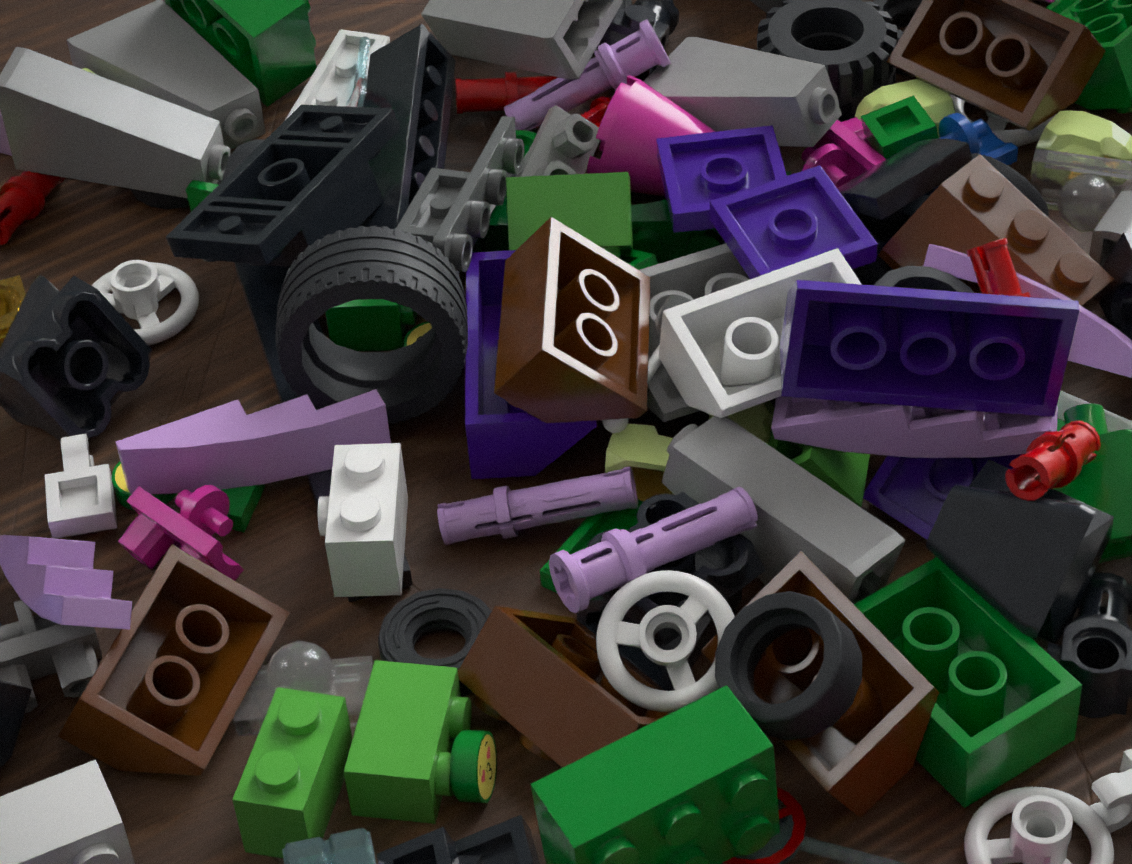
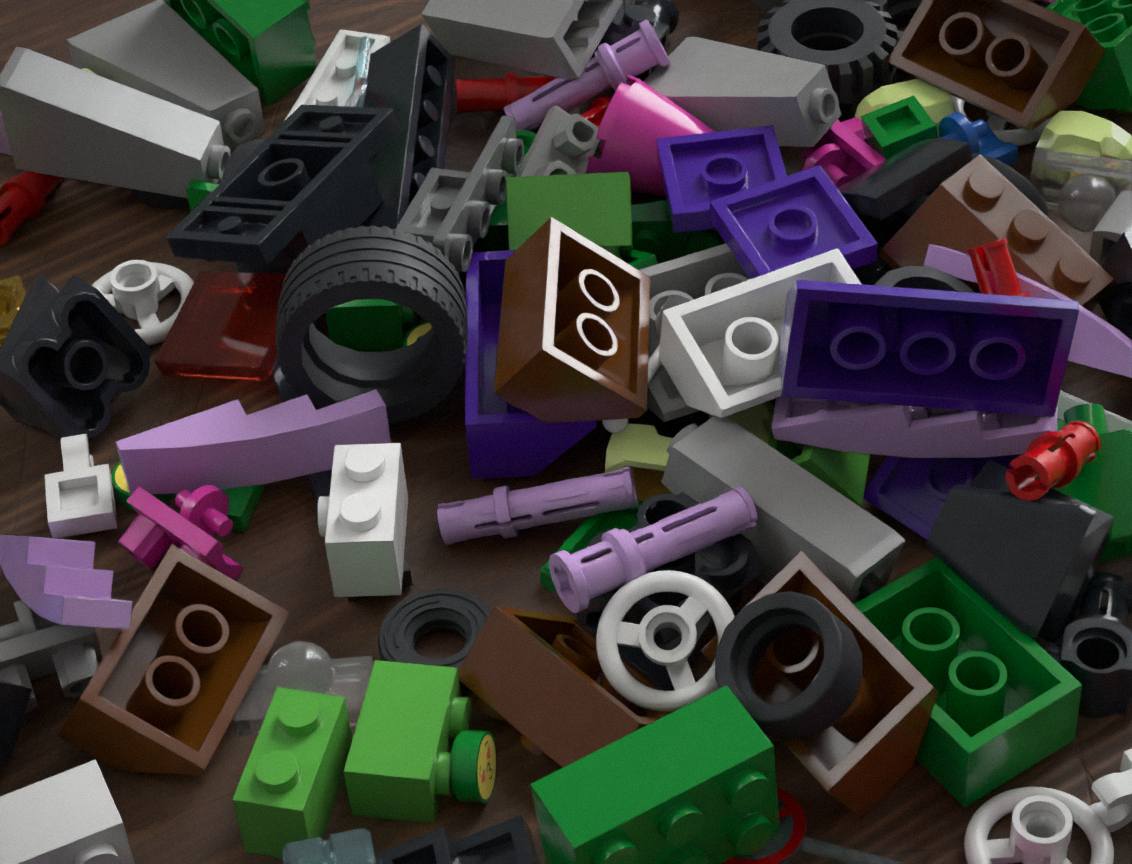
(225, 328): none -> clear red tile

